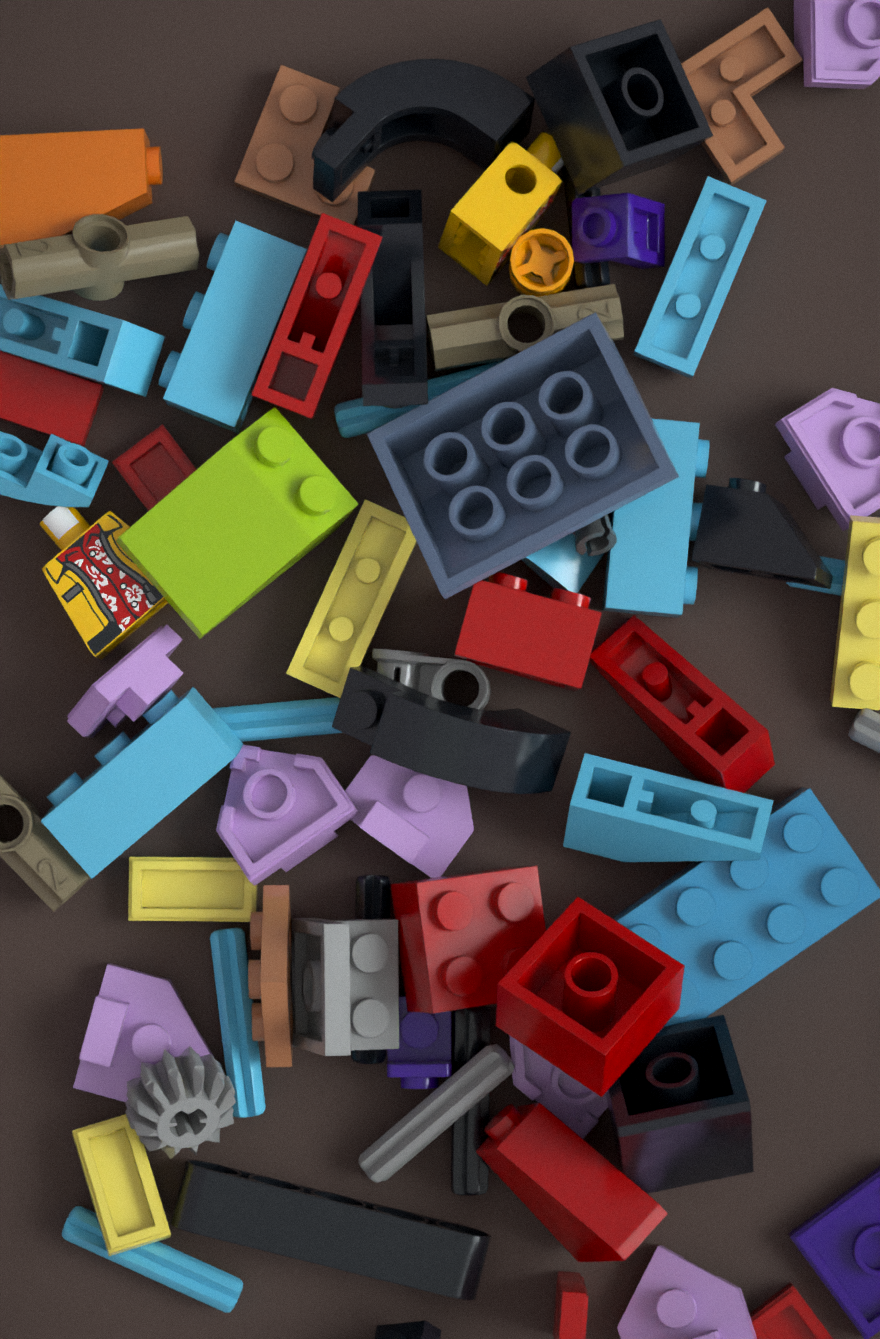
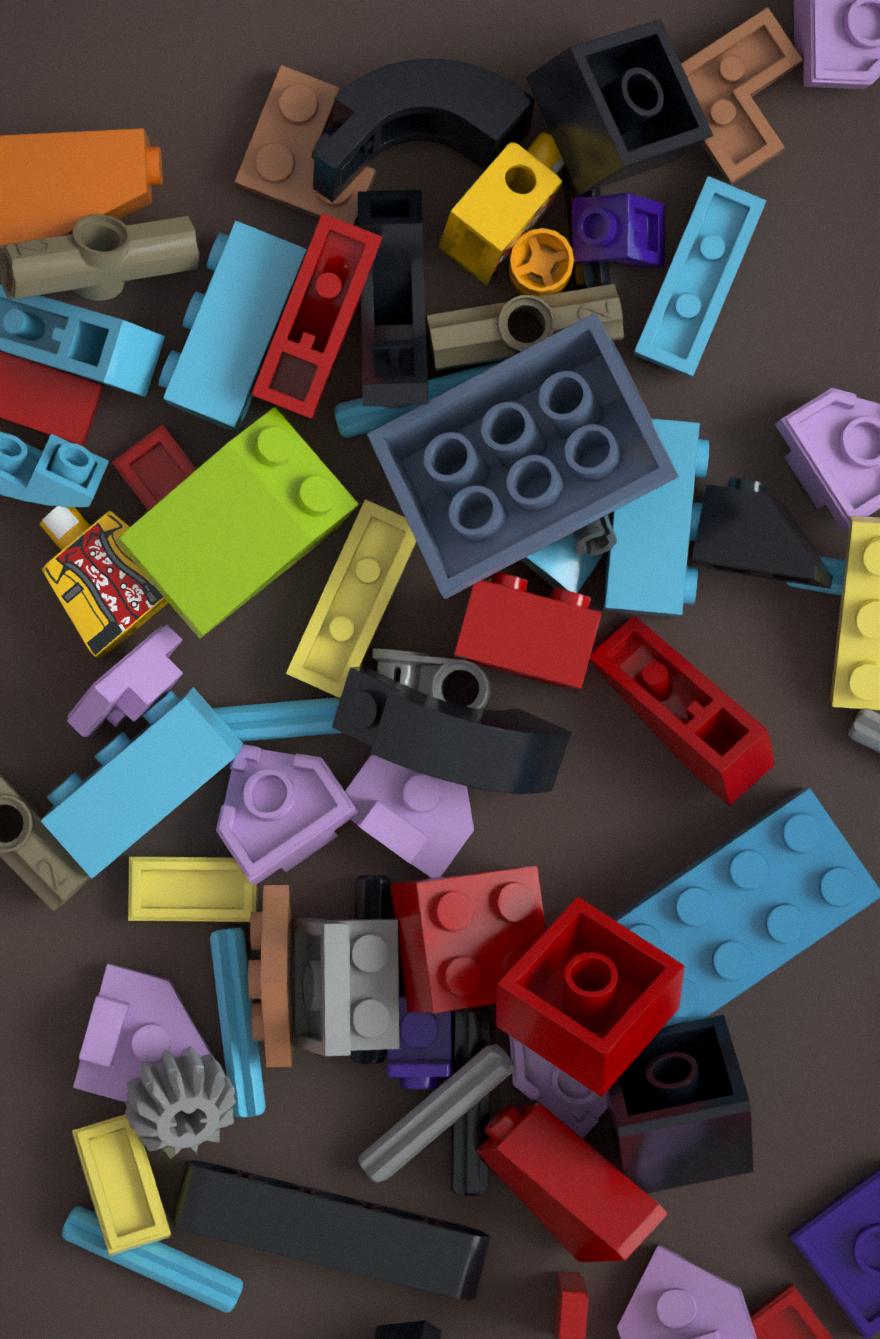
(661, 817): medium azure slope -> none

